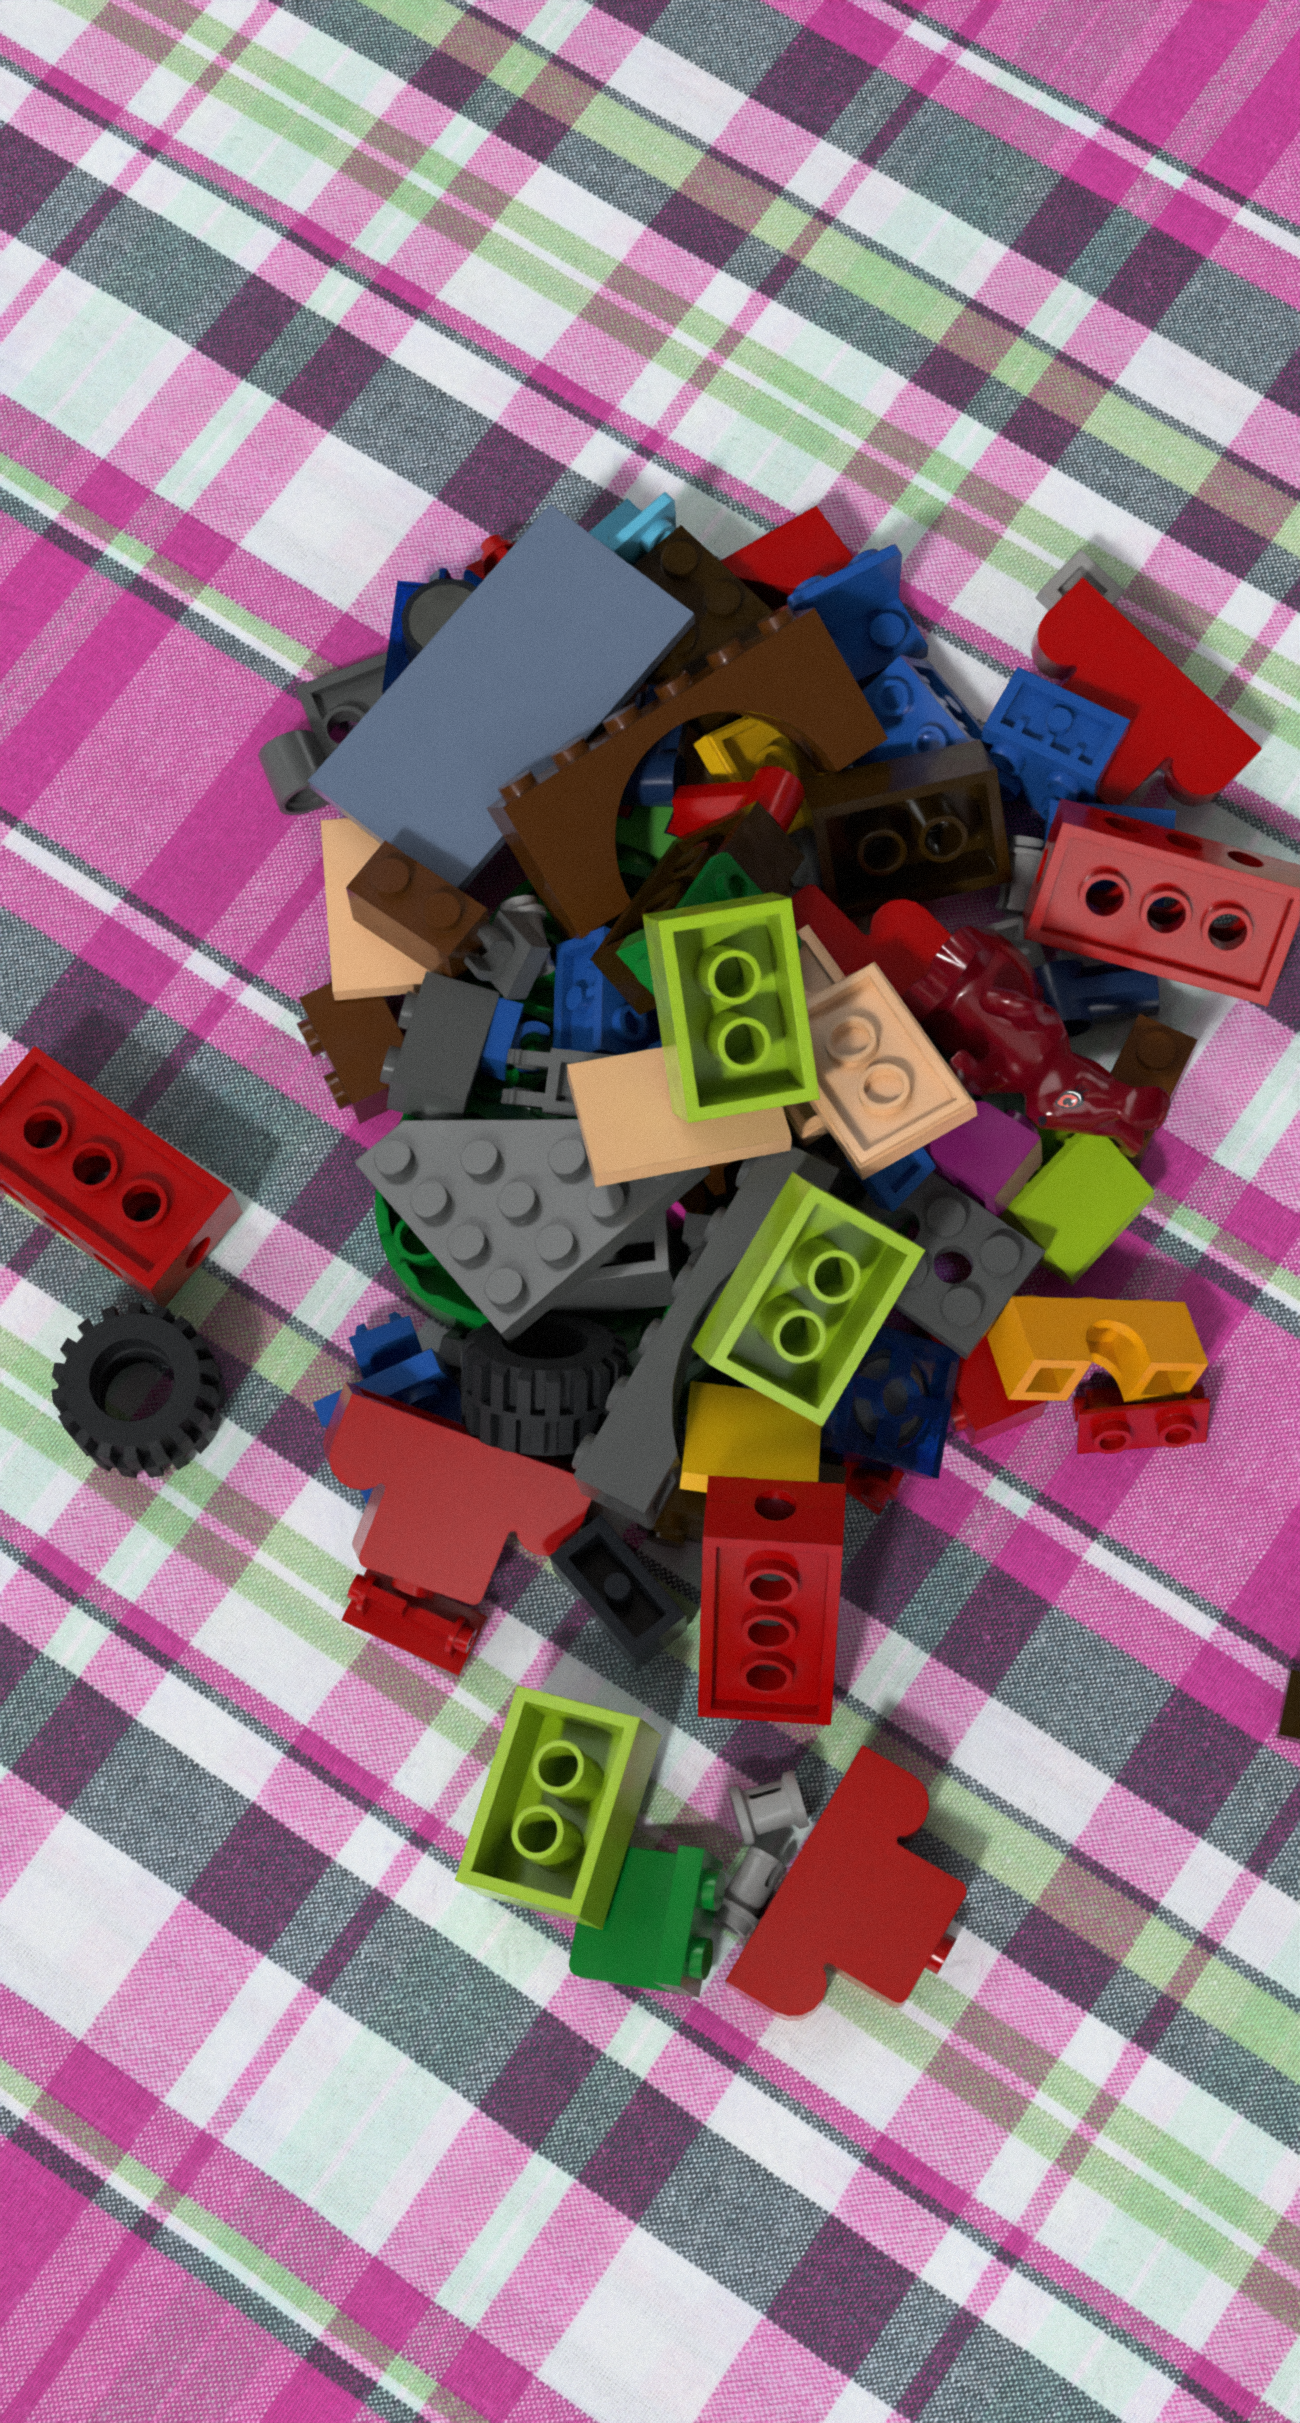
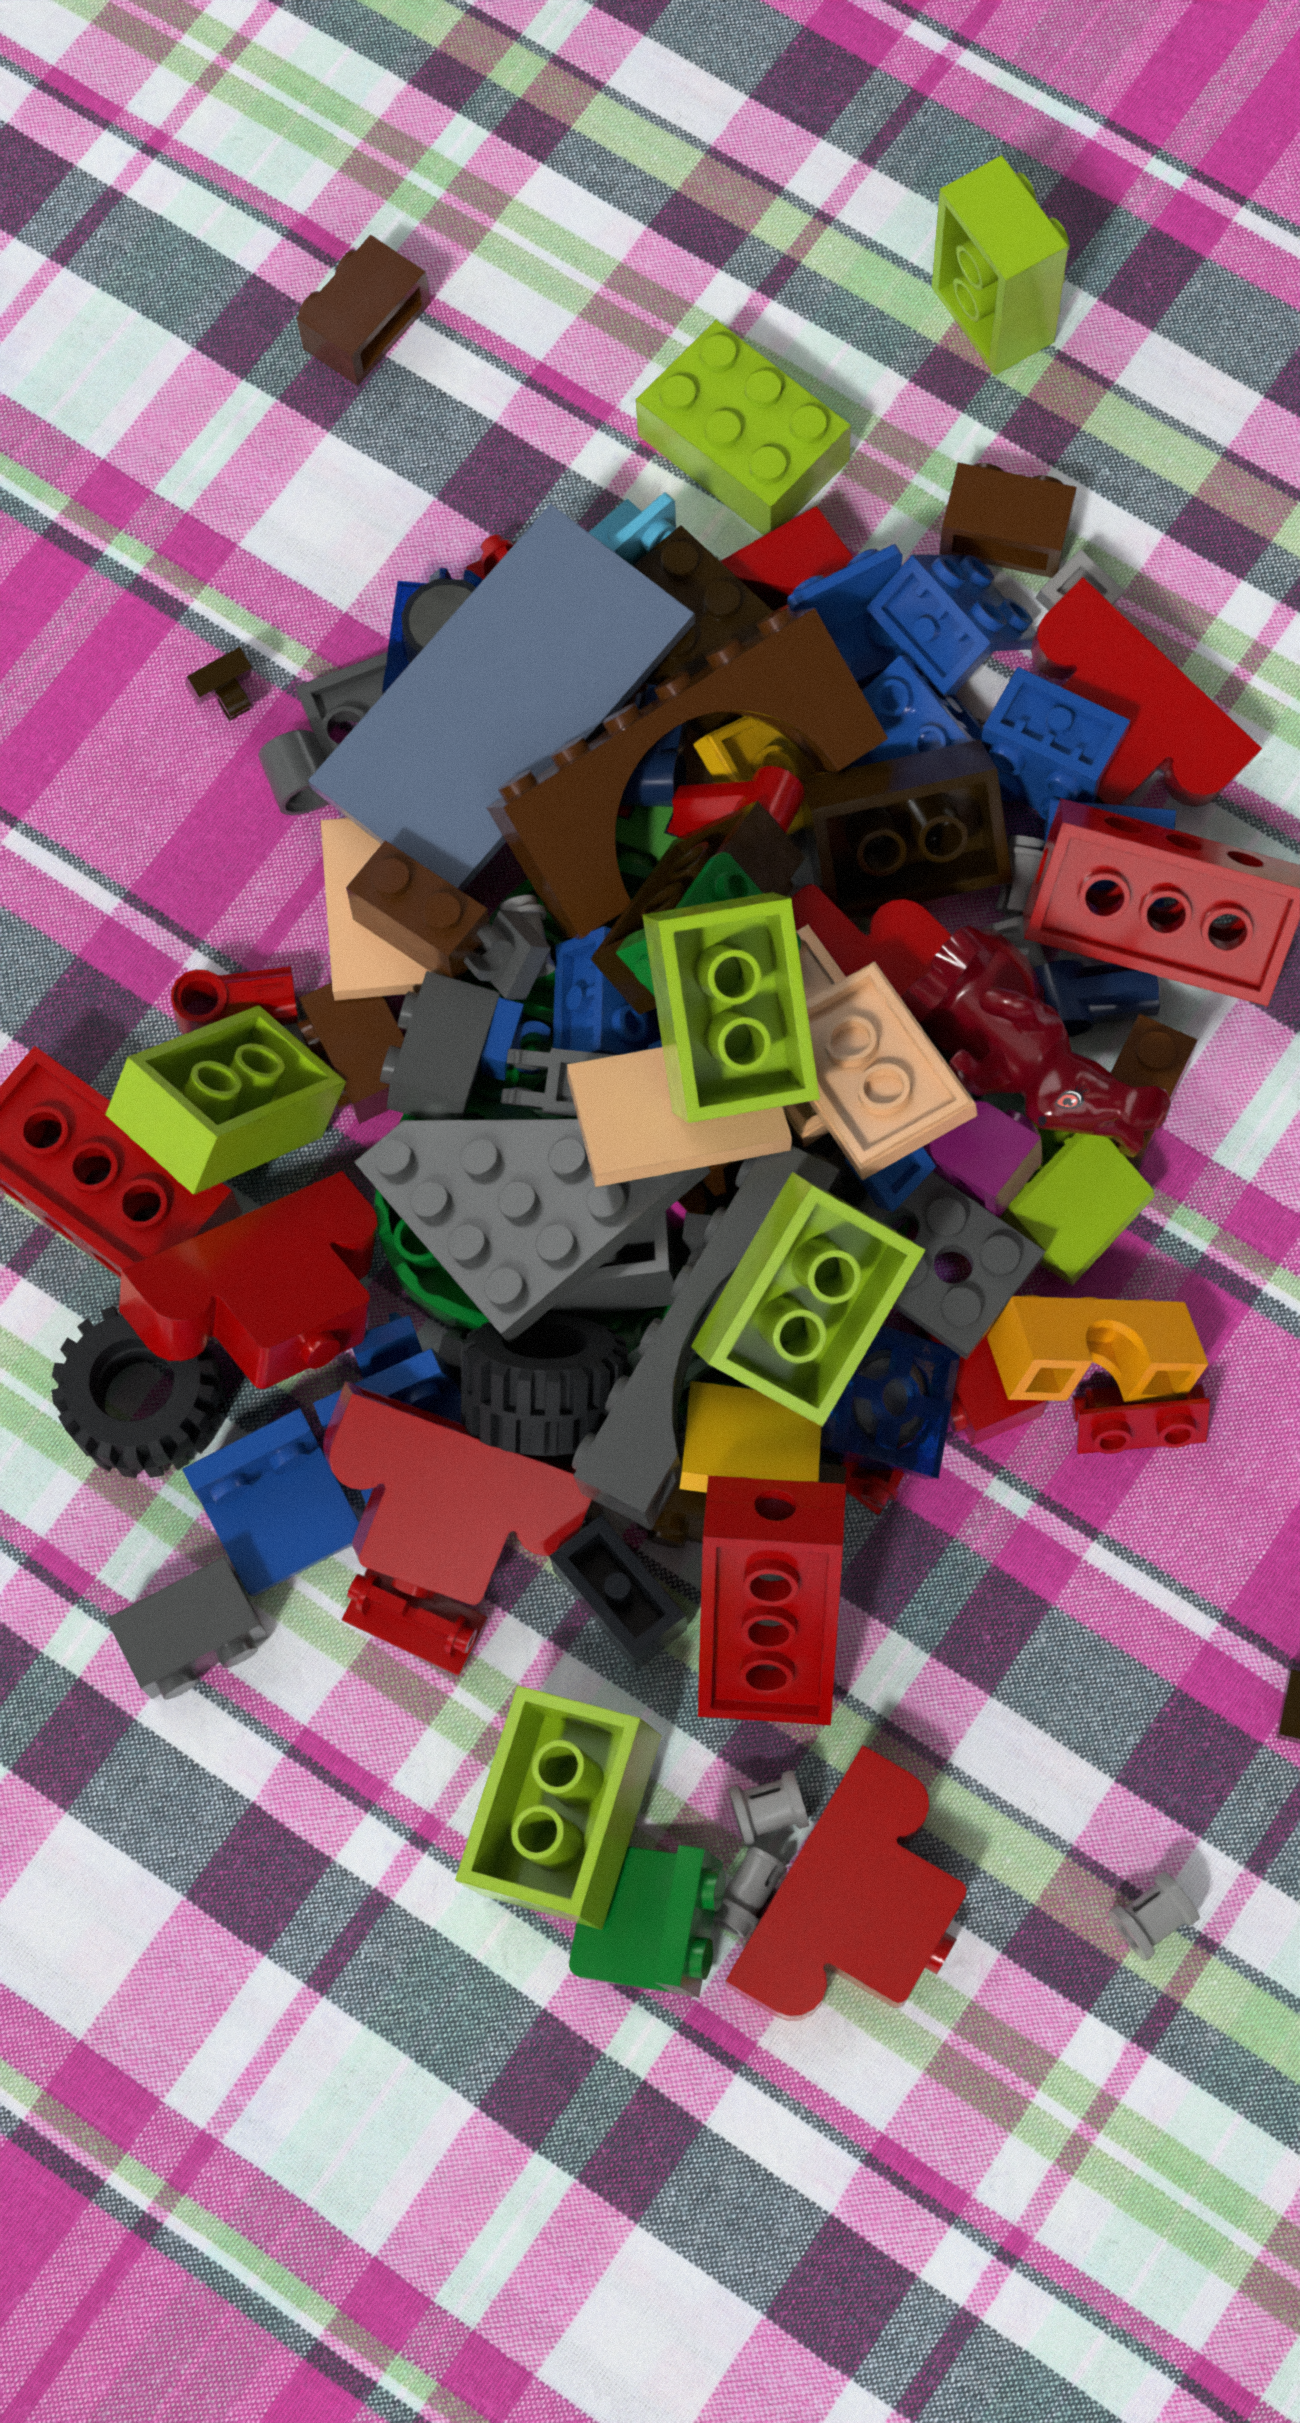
(188, 1630): none -> dark grey brick
(222, 680): none -> dark brown tile
(225, 1098): none -> lime brick
(233, 994): none -> red piece
(267, 1285): none -> red brick
(274, 1502): none -> blue bracket
(363, 309): none -> reddish brown brick
(743, 429): none -> lime brick
(950, 617): none -> blue bracket
(999, 263): none -> lime brick
(1007, 518): none -> reddish brown brick
(1154, 1915): none -> light grey bush

